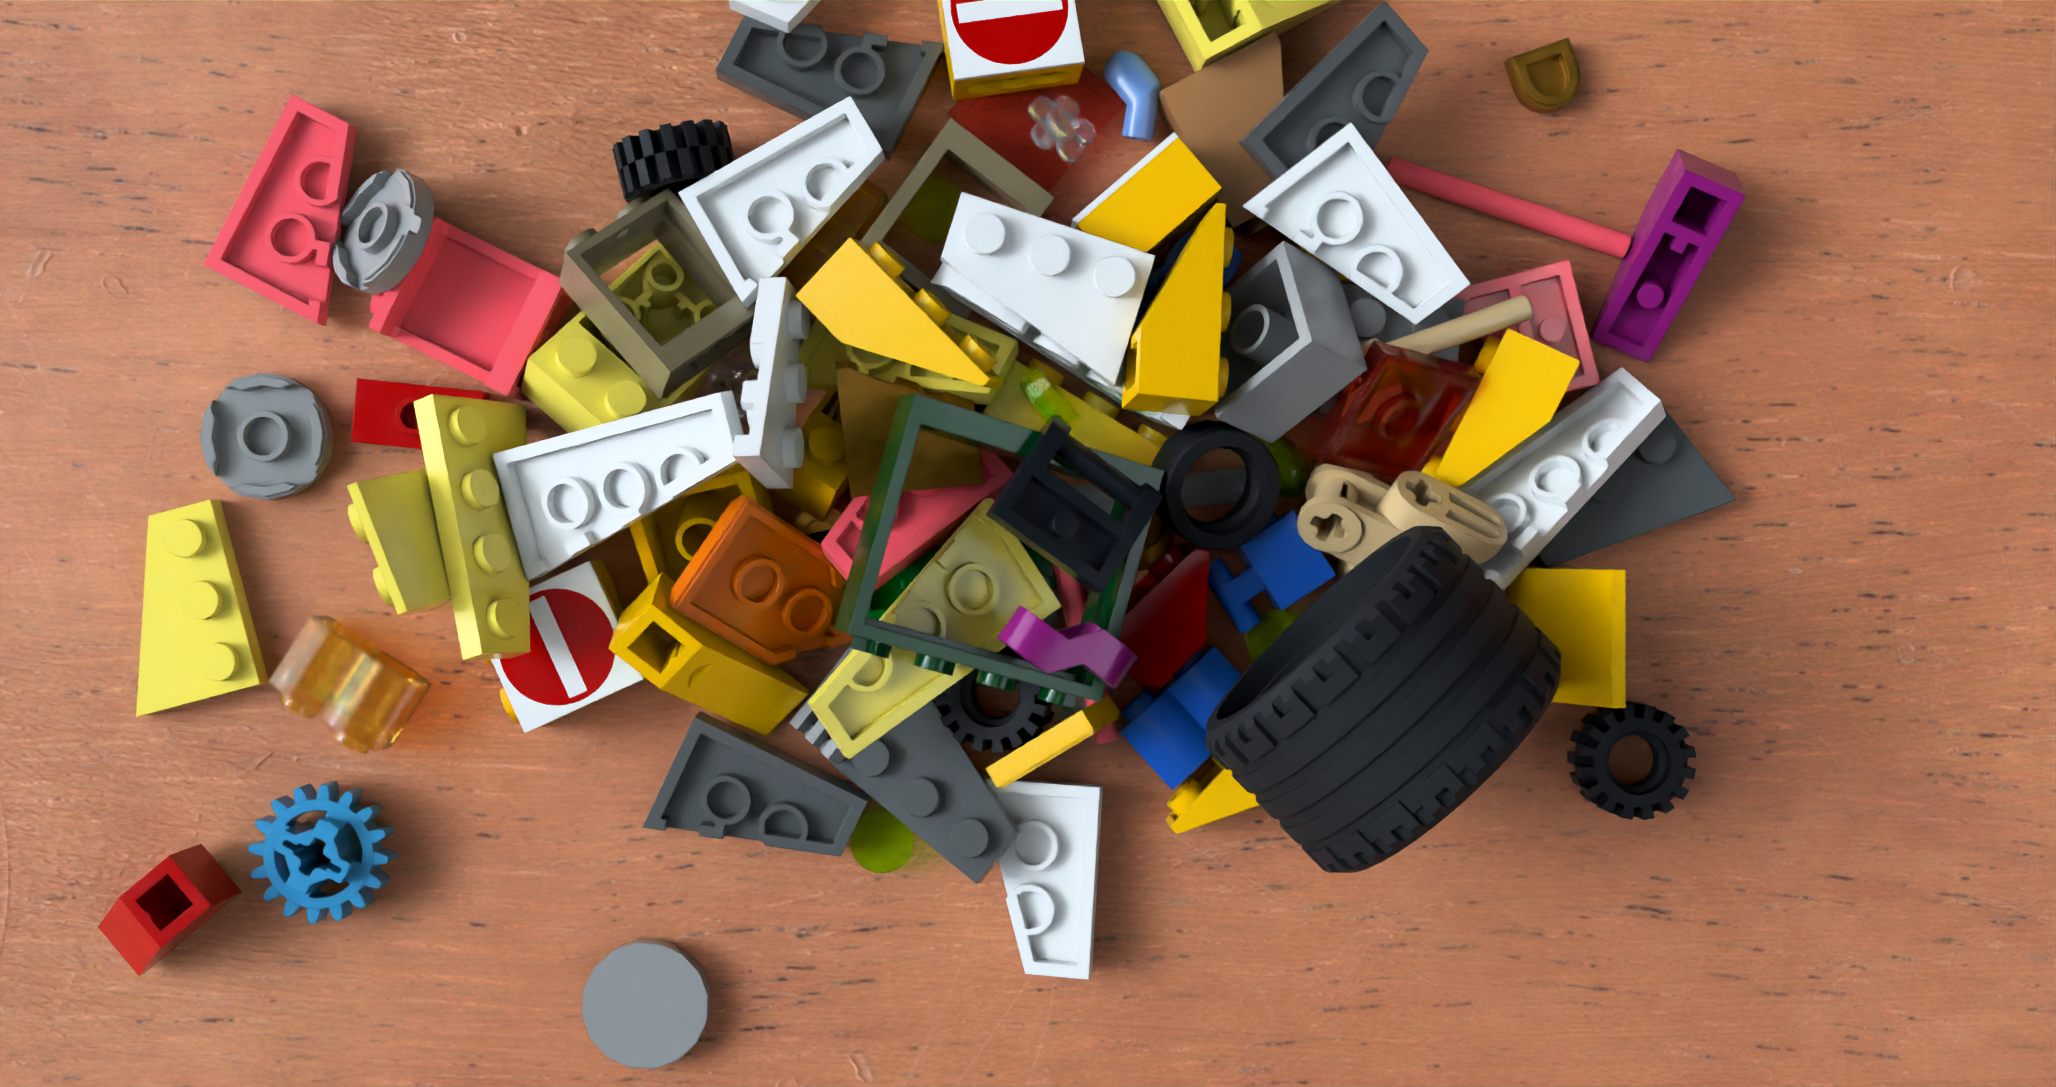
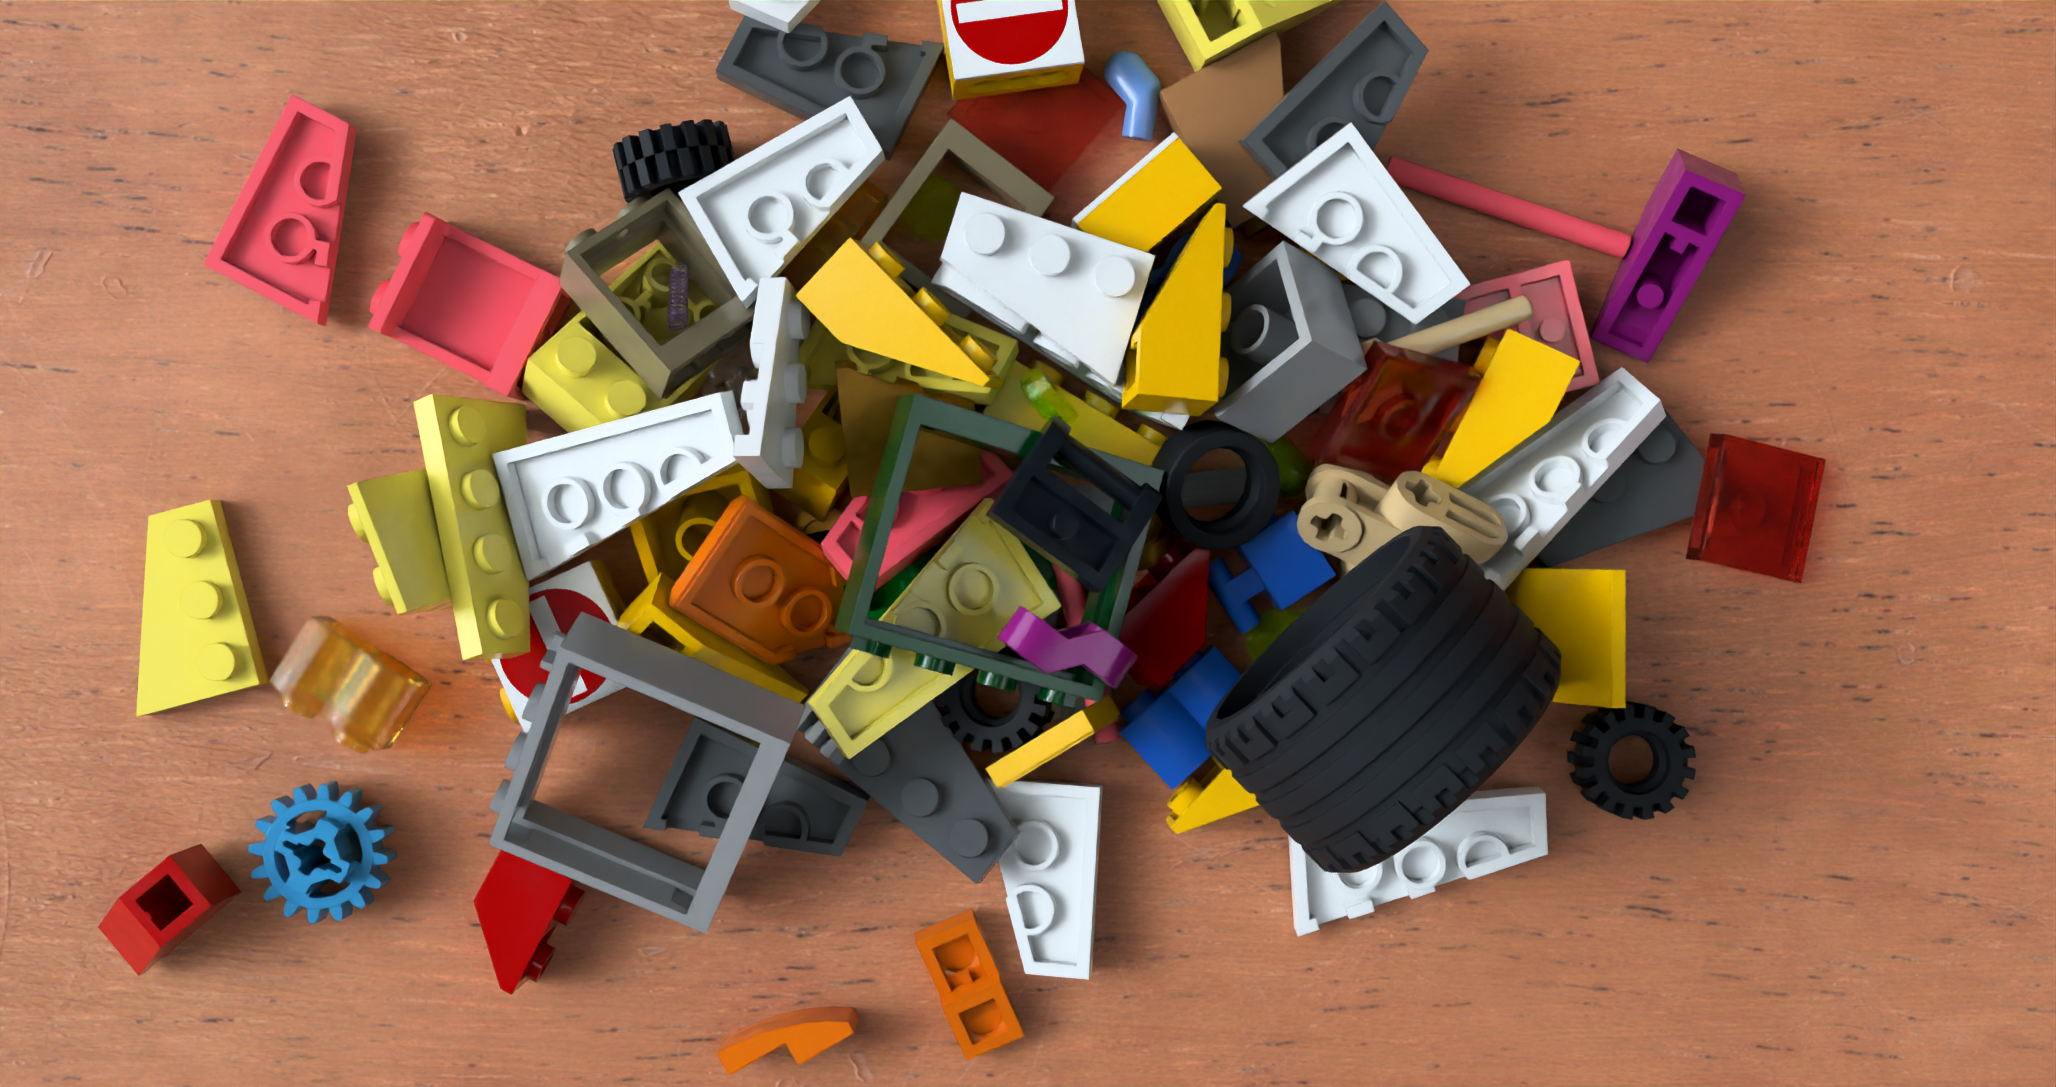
(267, 436): light grey tile -> none
(385, 231): light grey tile -> none
(387, 413): red plate -> none
(518, 915): none -> red slope
(601, 856): none -> light grey window
(646, 1004): light grey tile -> none
(676, 275): none -> clear purple leg
(803, 1032): none -> orange slope
(881, 841): clear neon green tile -> none
(969, 984): none -> orange slope
(1059, 126): clear plant -> none
(1475, 839): none -> white wing
(1545, 76): pearl gold tile -> none
(1755, 508): none -> clear red tile

